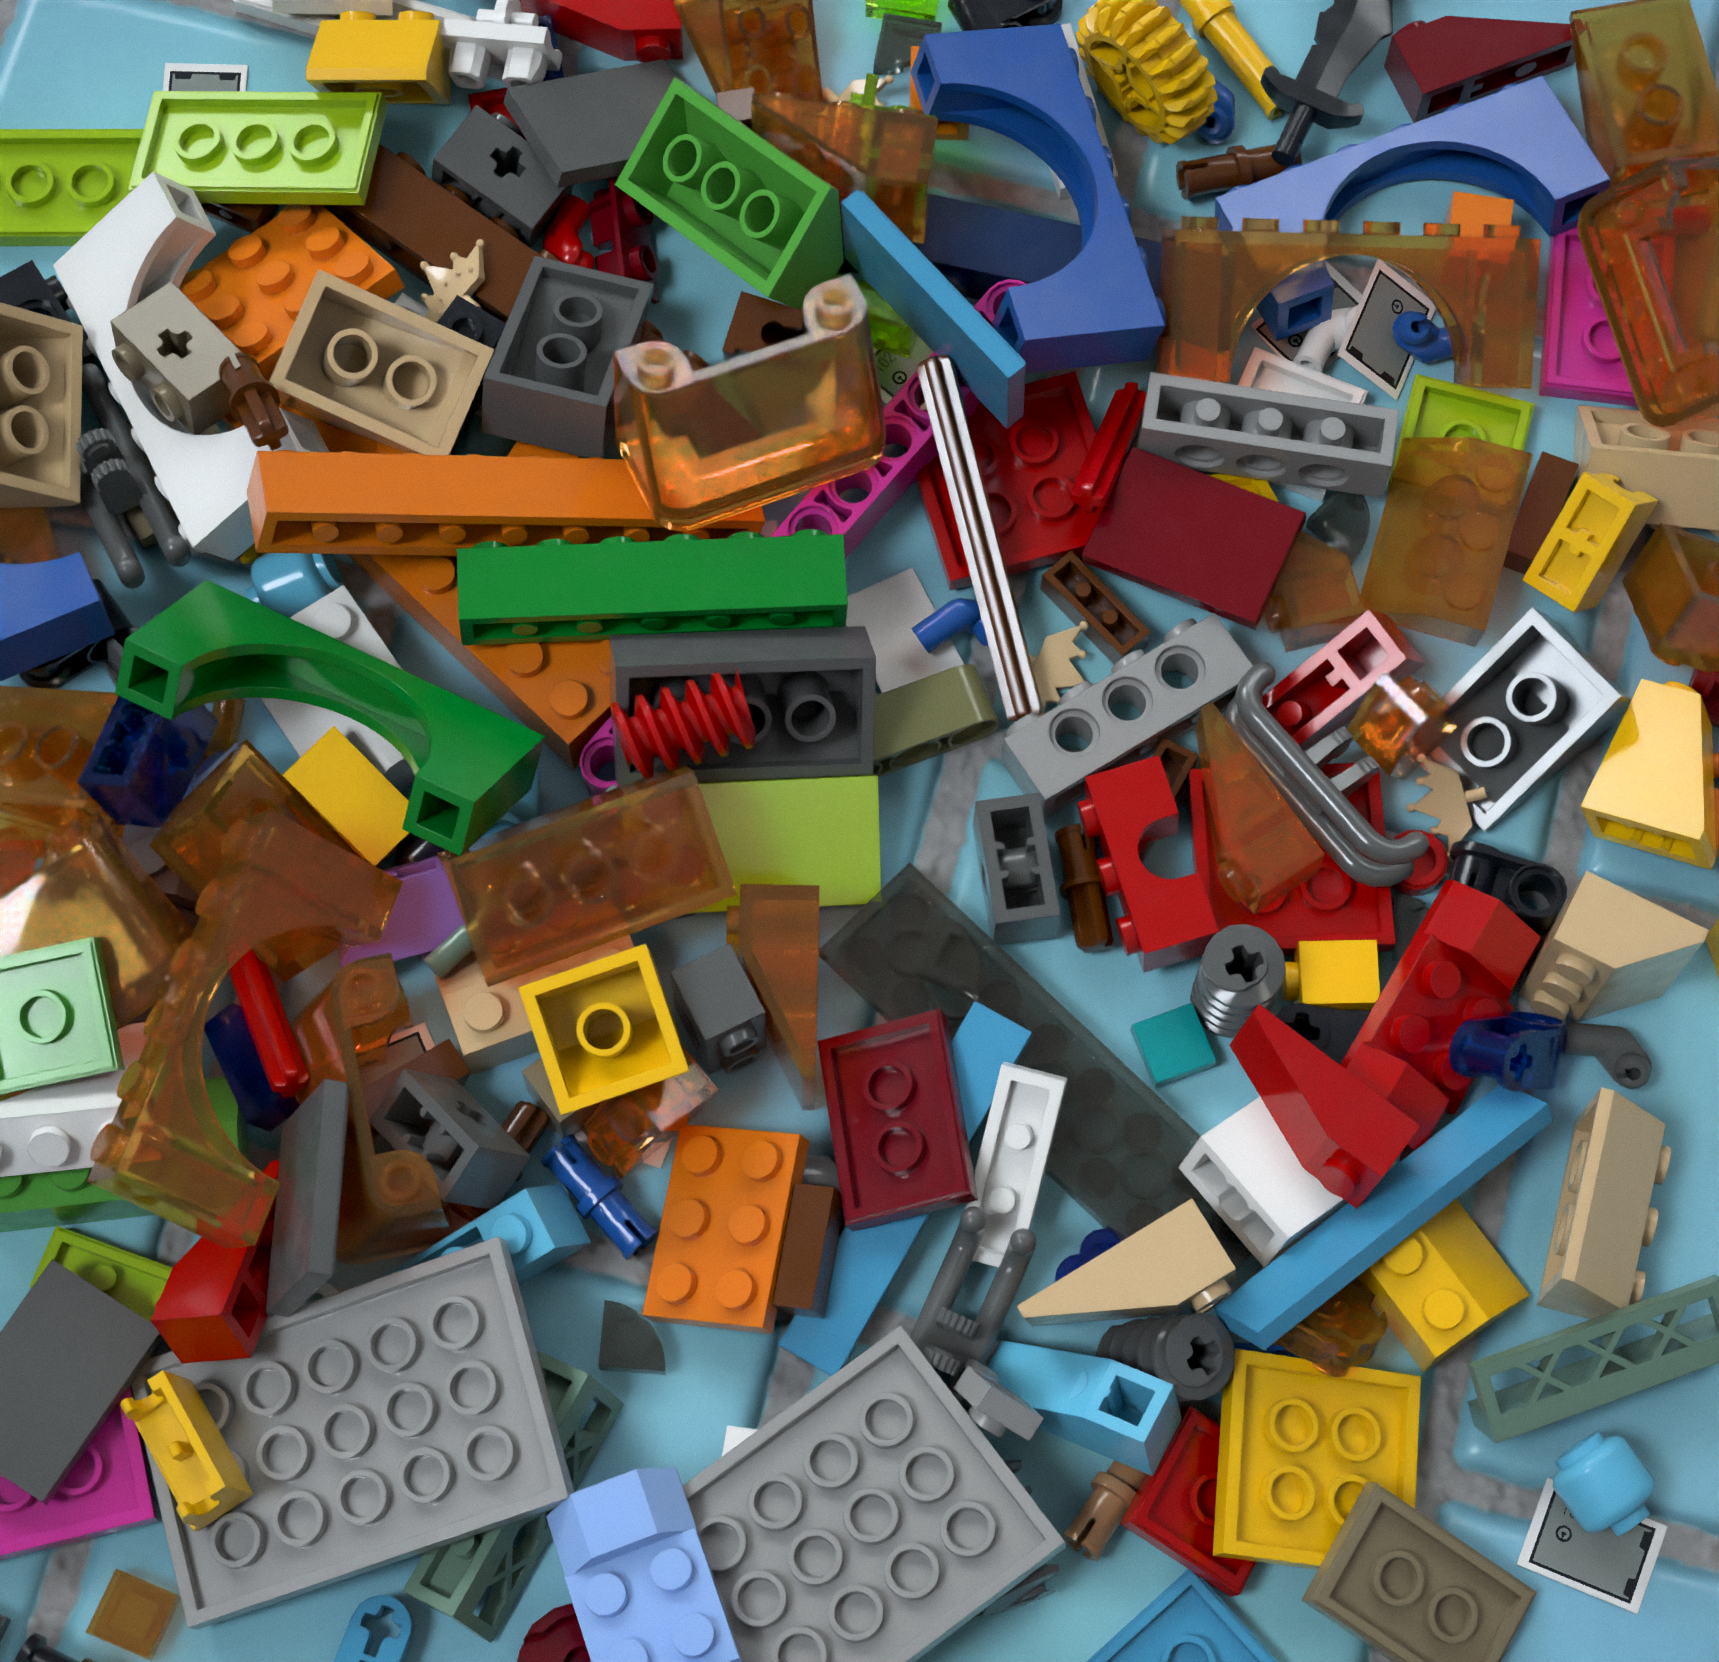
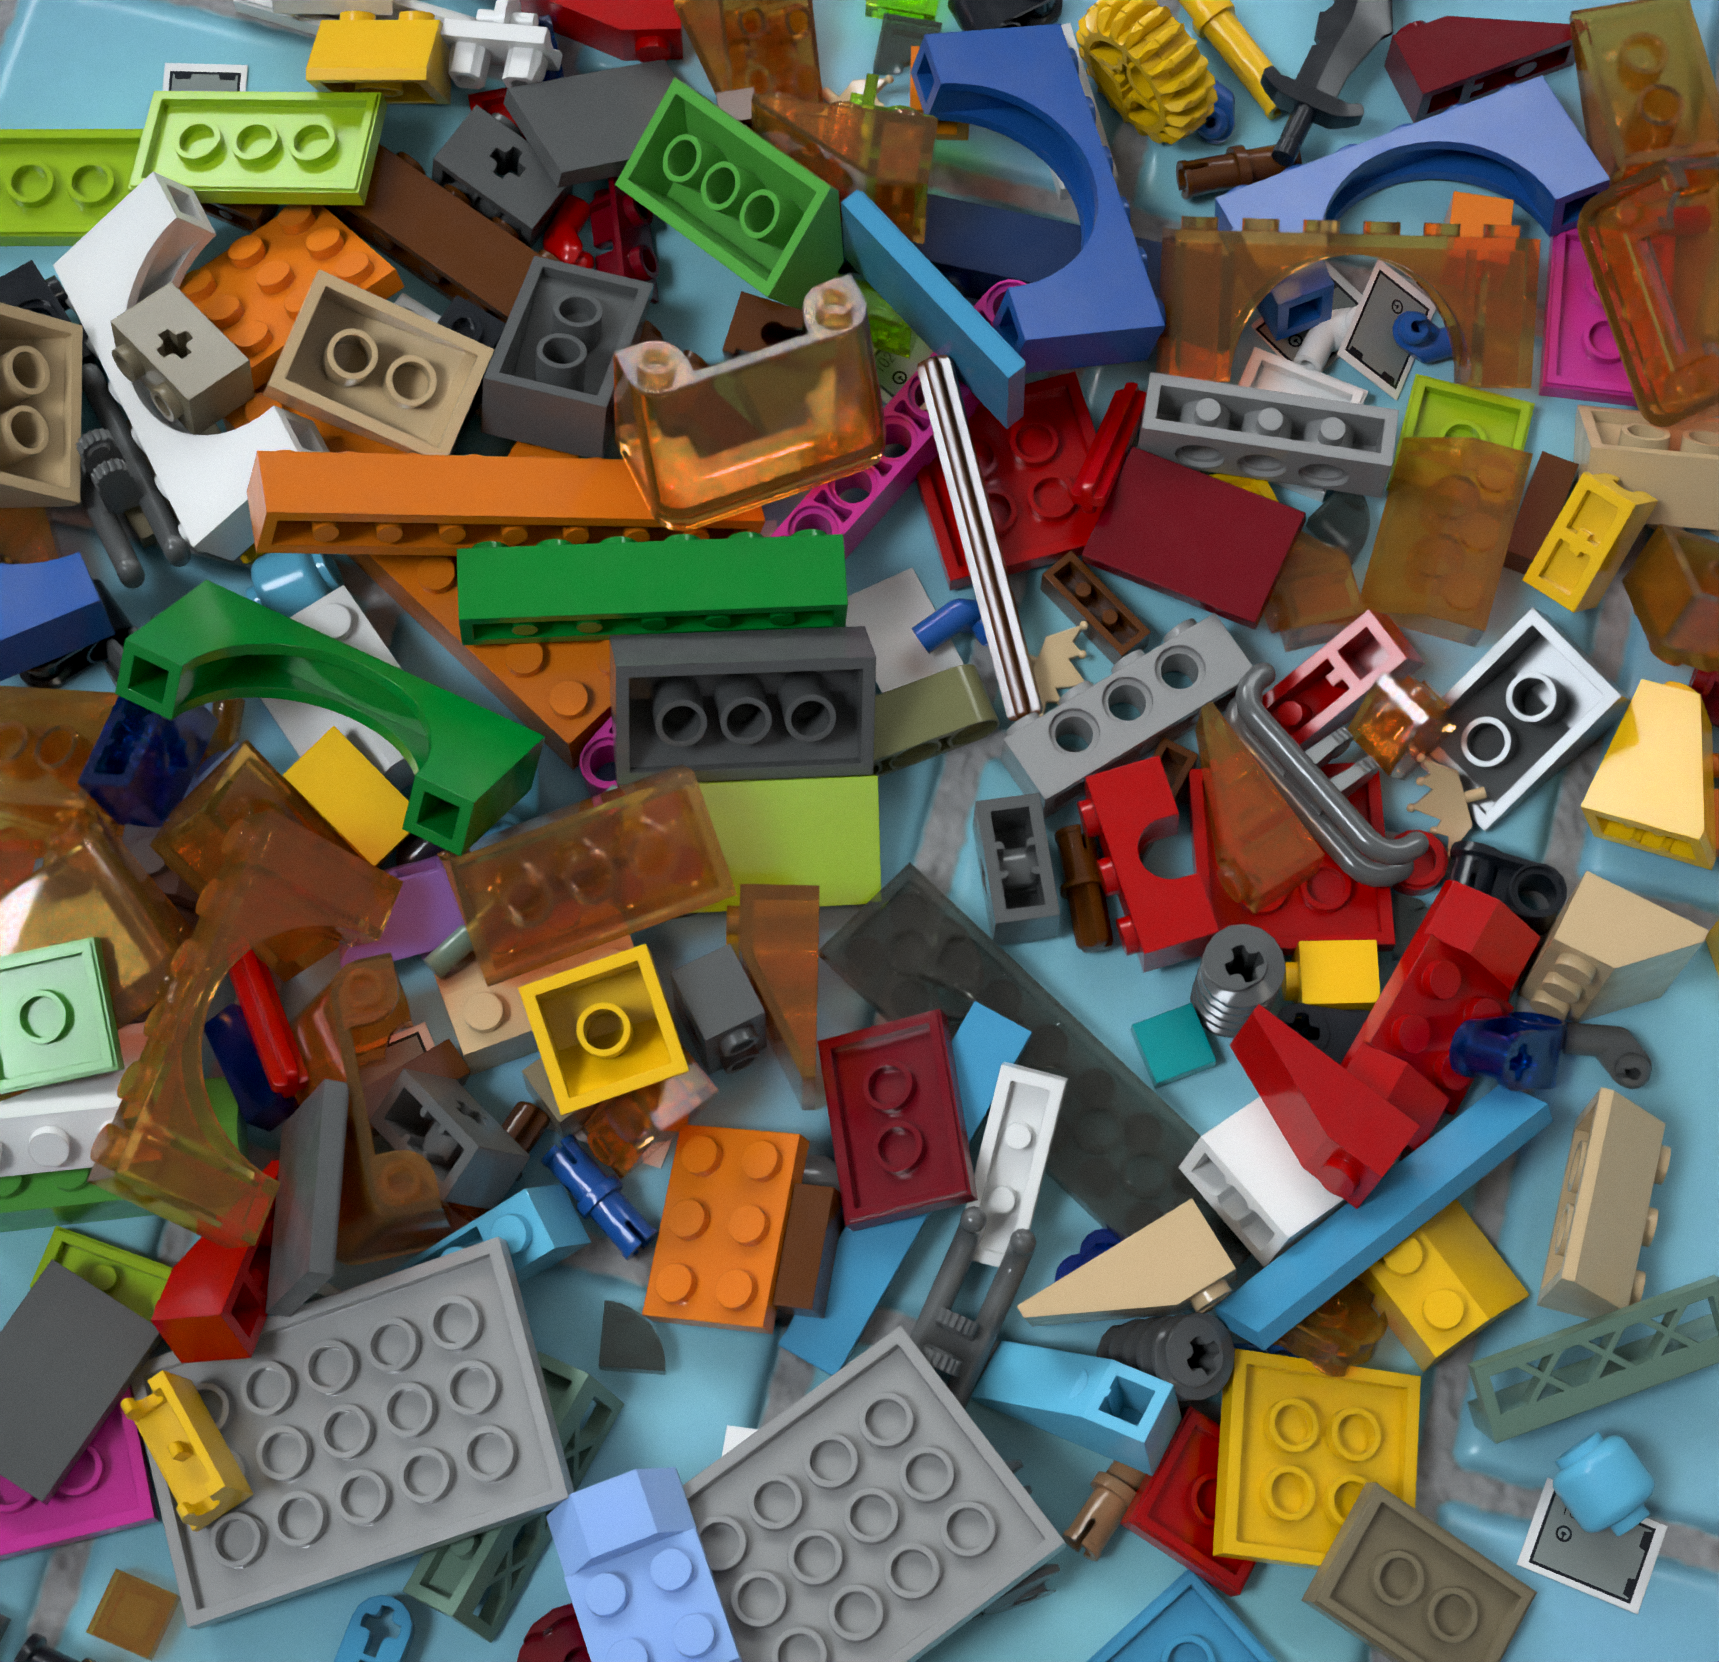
(253, 401): reddish brown axle -> none
(448, 283): tan piece -> none
(684, 725): red piece -> none
(994, 1405): light grey plate -> none

